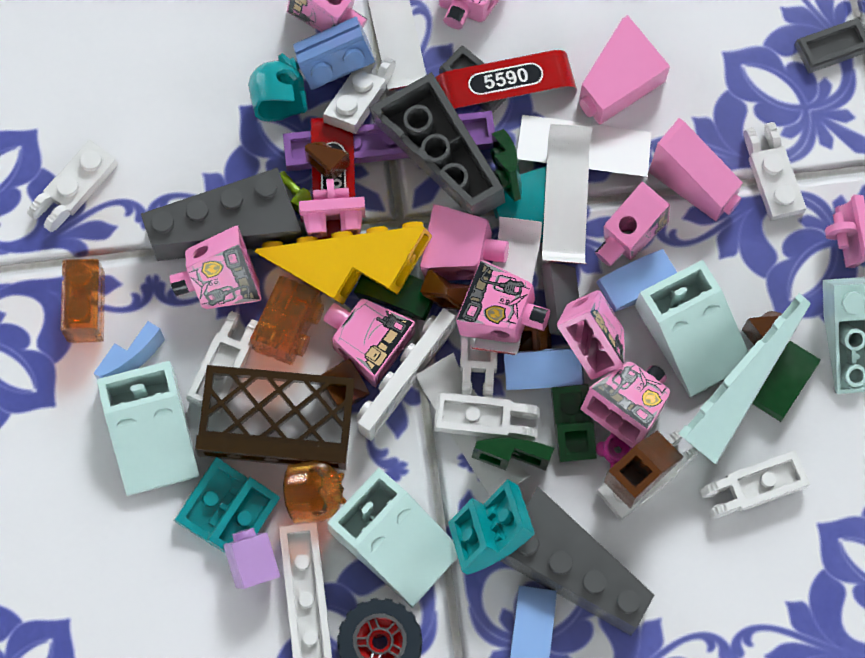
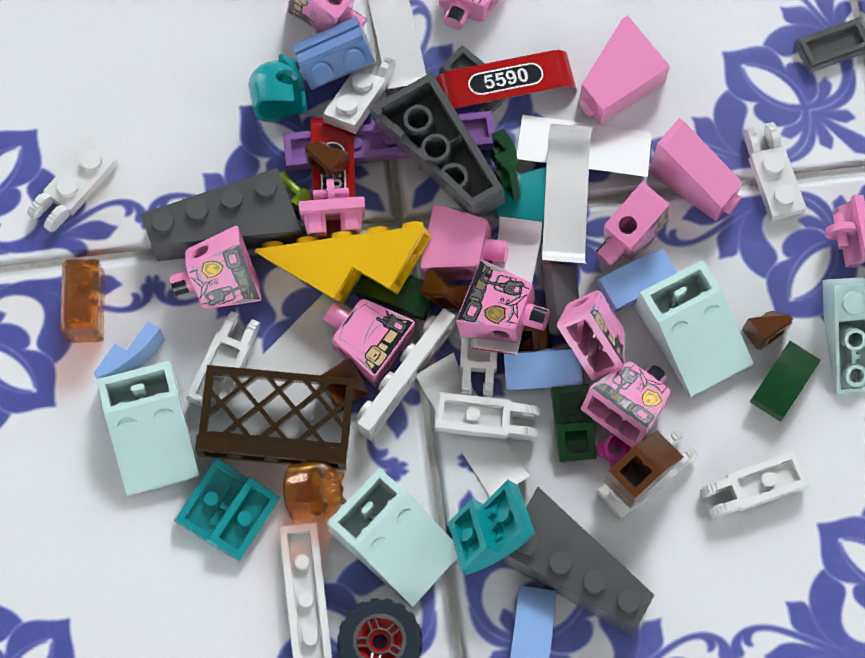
(251, 558): lavender brick -> none
(286, 321): clear orange brick -> none
(500, 451): dark green slope -> none
(724, 411): light aqua wedge -> none

